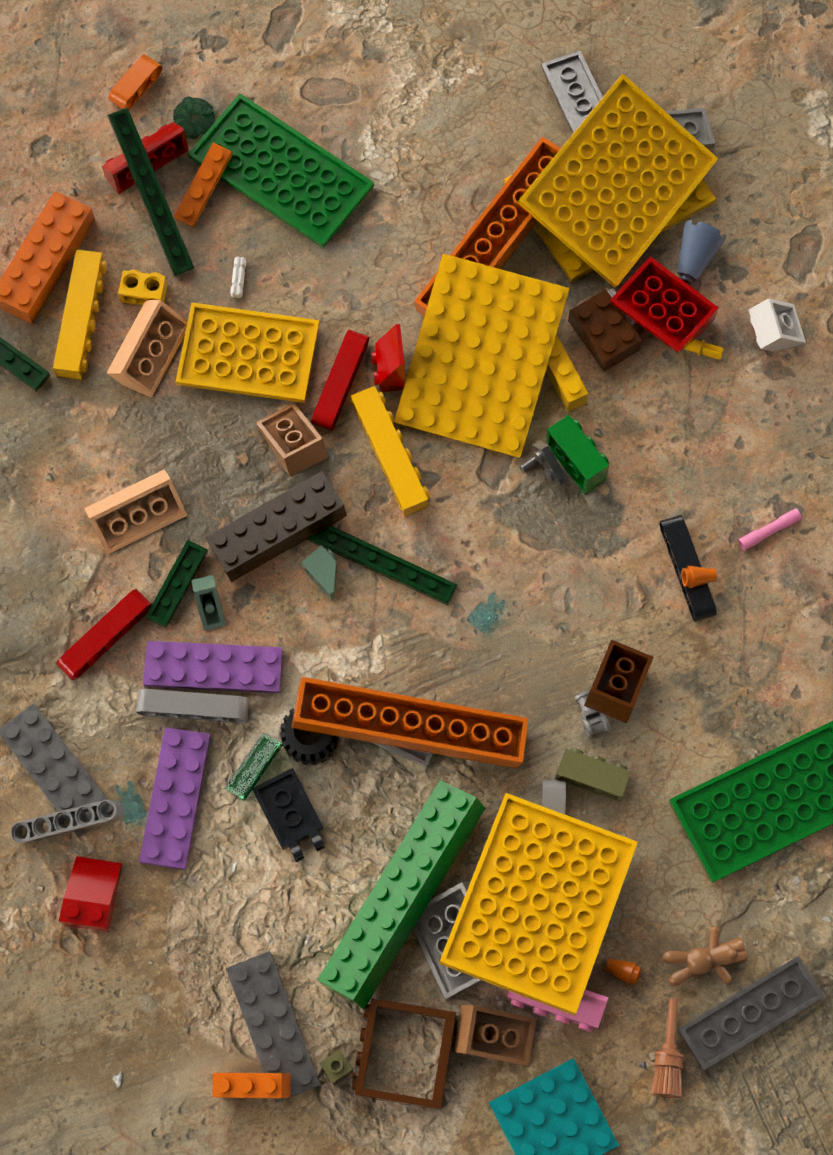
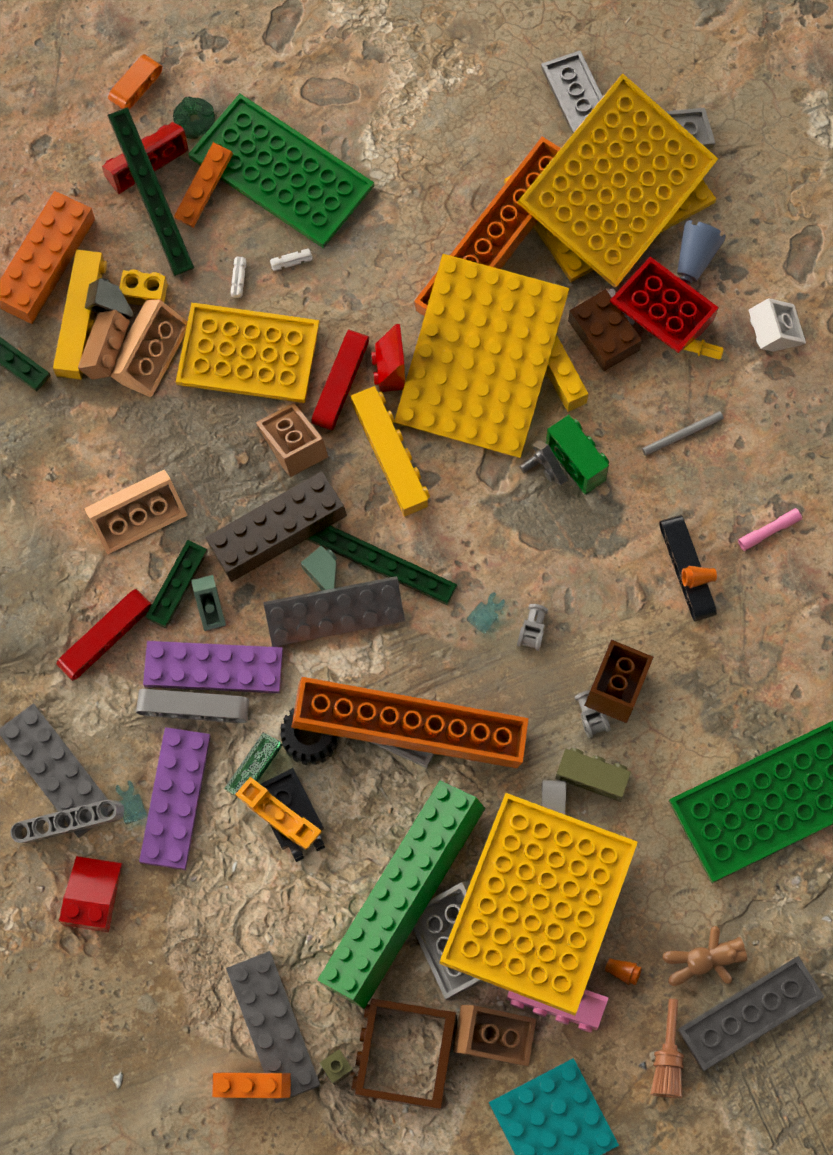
(103, 344): none -> medium nougat brick
(105, 296): none -> pearl dark grey slope
(278, 814): none -> light orange slope
(291, 259): none -> white axle
(334, 611): none -> flat silver plate
(532, 631): none -> light grey connector
(682, 433): none -> light grey bar

